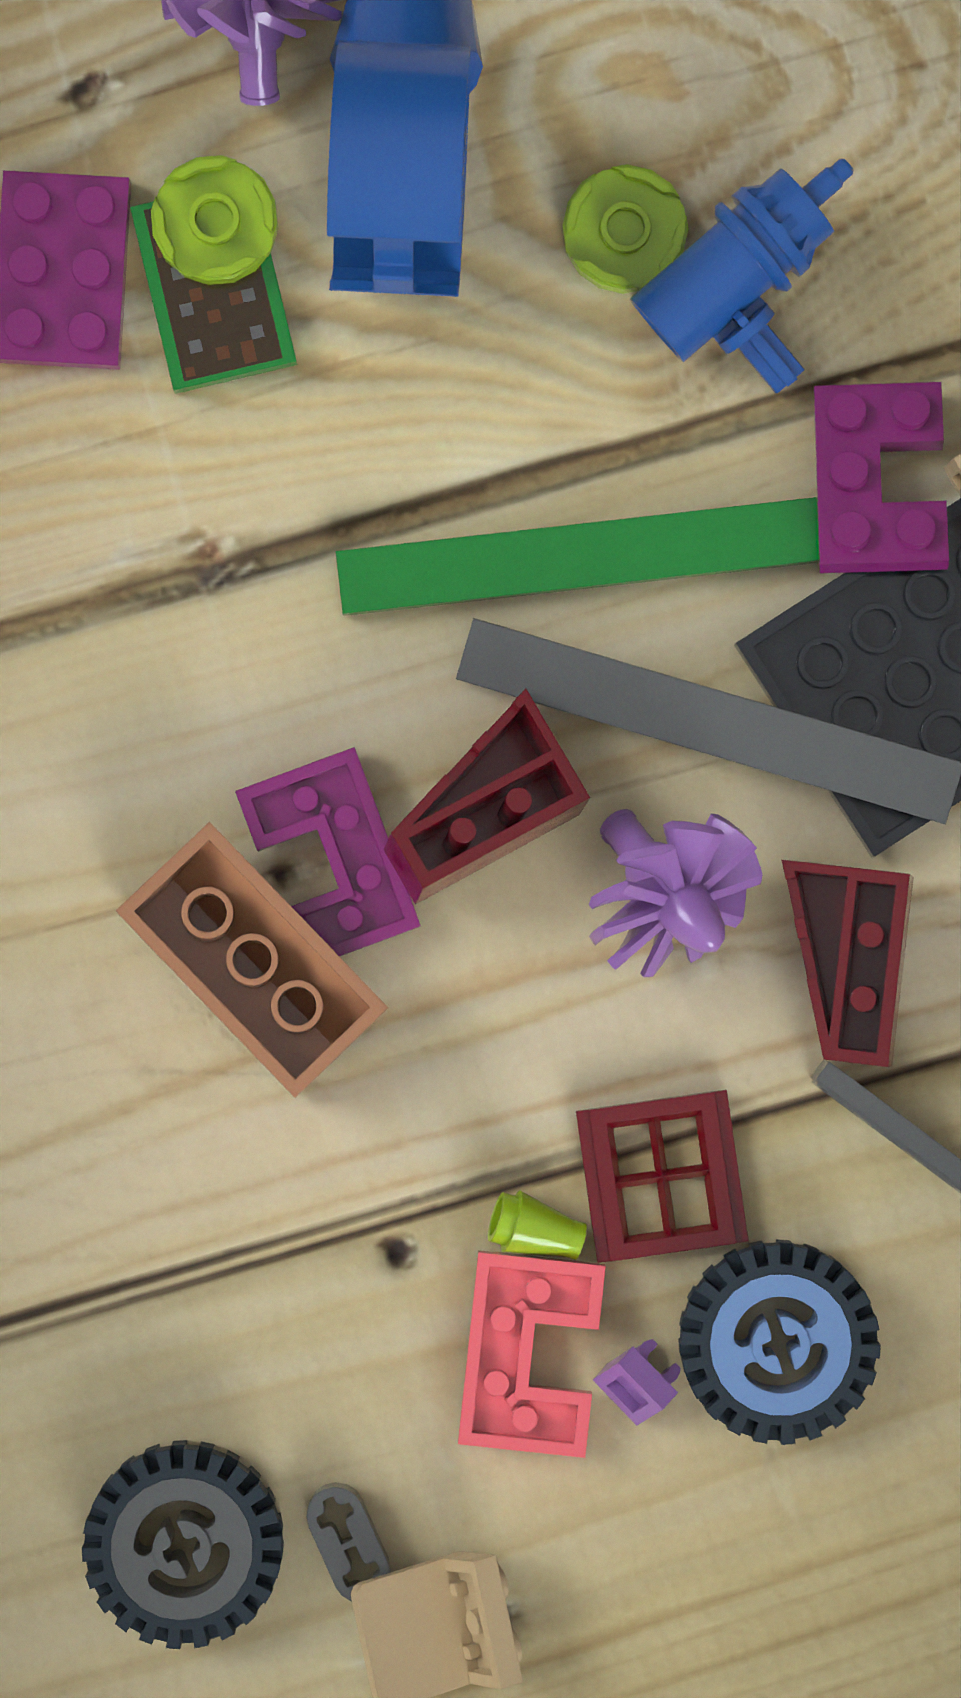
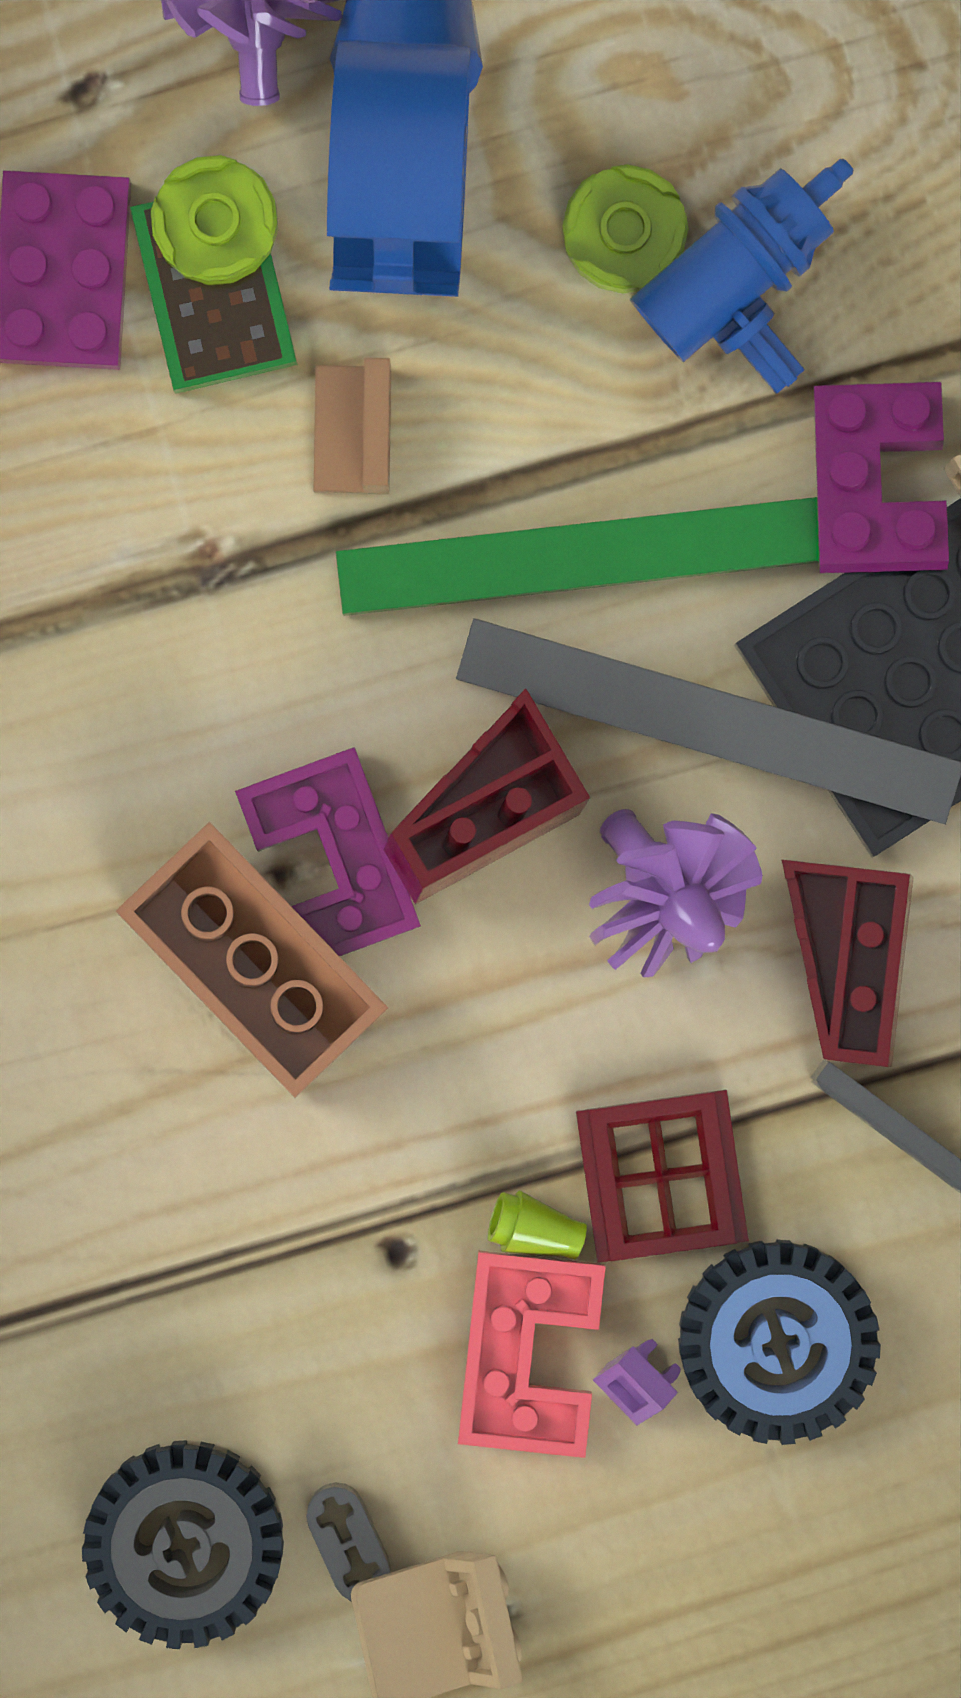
(353, 428): none -> medium nougat panel

